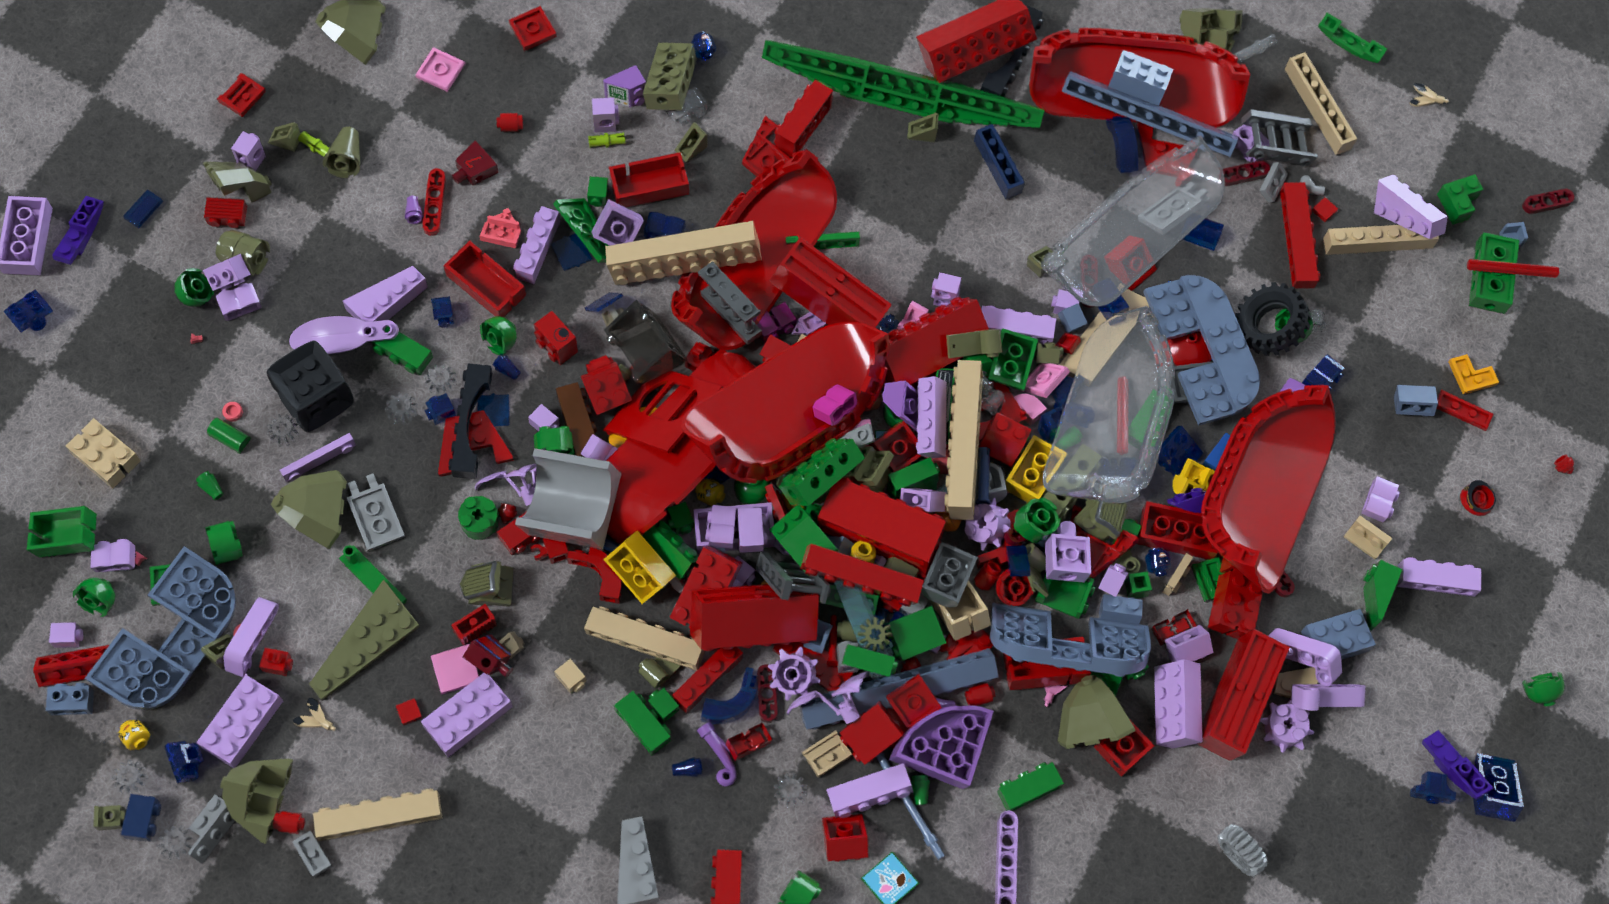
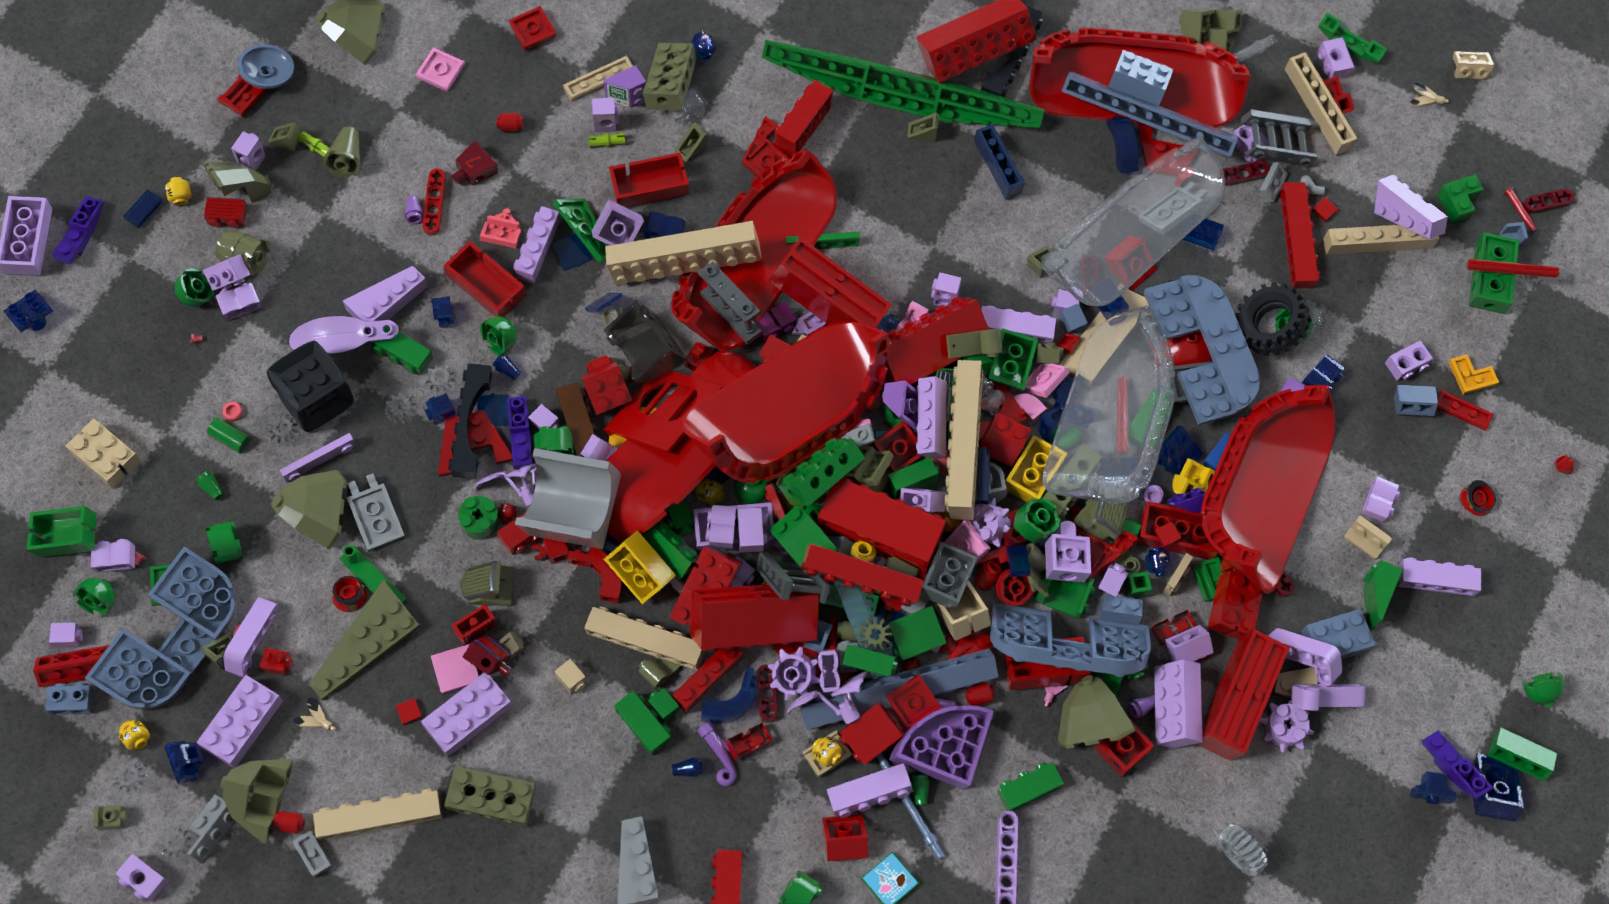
(132, 870): none -> lavender brick
(141, 818): dark blue brick -> none
(178, 191): none -> yellow head
(265, 66): none -> sand blue dish
(348, 594): none -> red piece
(484, 784): none -> olive brick
(519, 432): none -> dark purple slope
(555, 338): red brick -> none
(594, 79): none -> tan tile
(598, 191): green brick -> none
(827, 751): none -> yellow head
(828, 664): none -> lavender brick
(834, 405): dark pink brick -> none
(969, 540): none -> bright pink tile
(1141, 706): none -> medium lavender cone
(1153, 494): none -> lavender tile
(1167, 534): none -> red tile
(1337, 50): none -> lavender brick
(1343, 100): none -> red brick
(1406, 358): none -> lavender brick
(1473, 65): none -> tan bracket
(1520, 209): none -> red piece
(1522, 754): none -> brick

